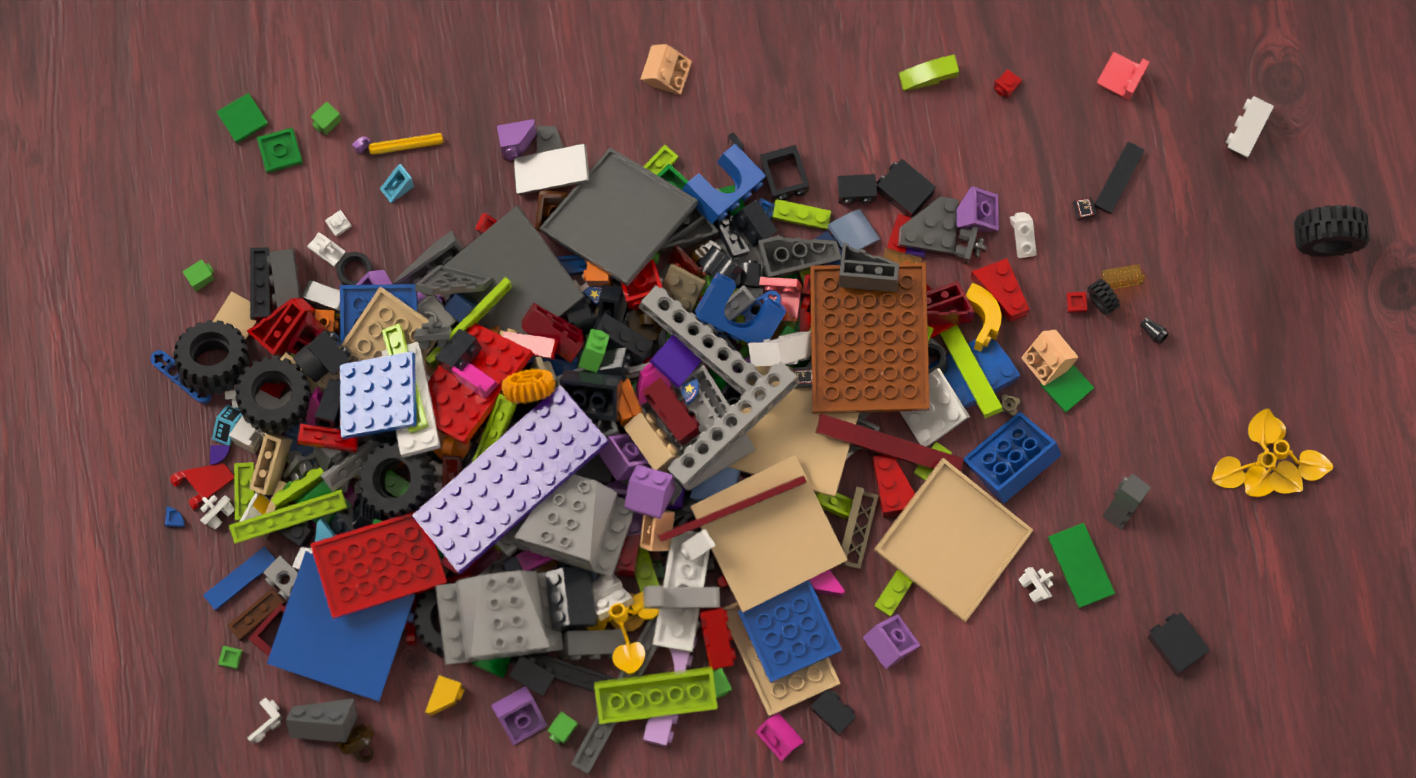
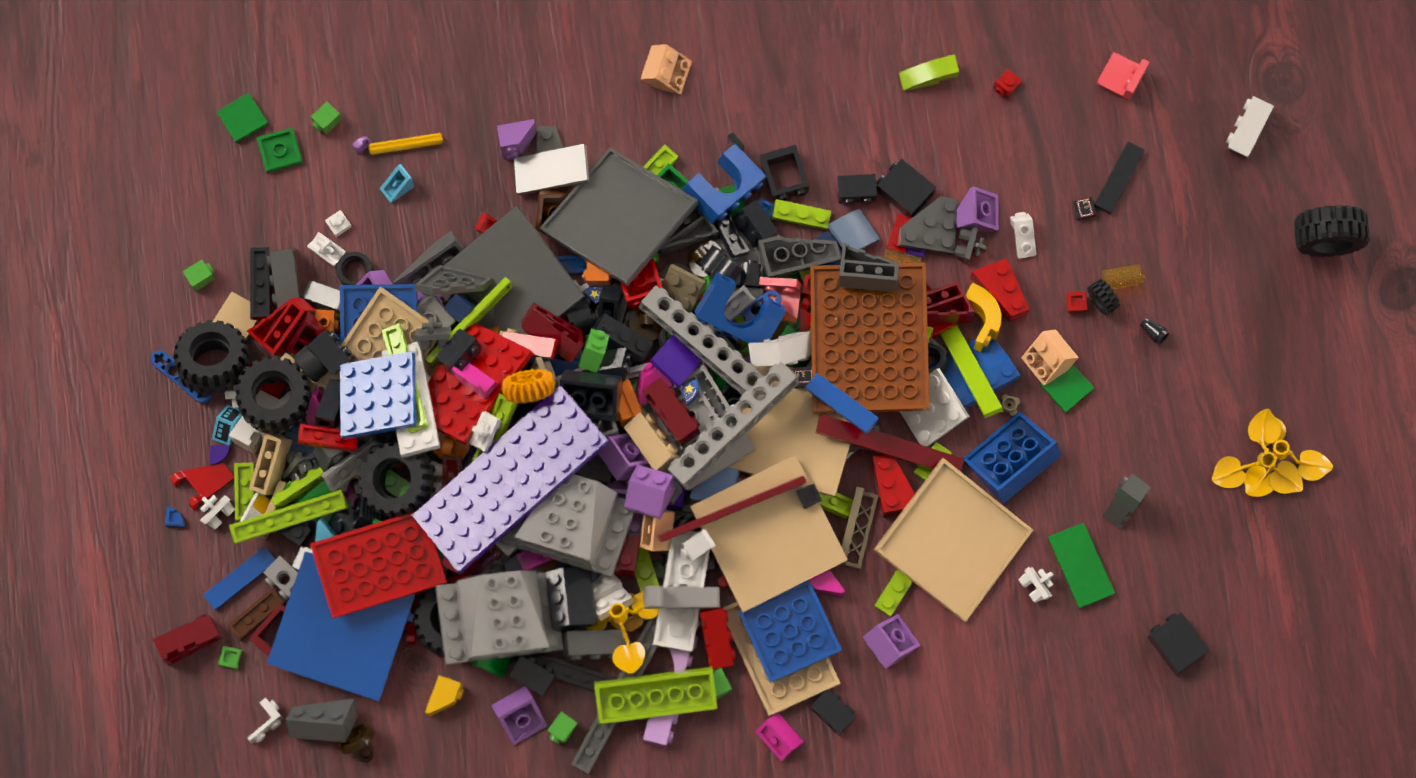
(186, 639): none -> dark red wedge
(485, 431): none -> white hips
(682, 260): clear red slope -> none
(809, 496): none -> black tile
(841, 403): none -> blue tile

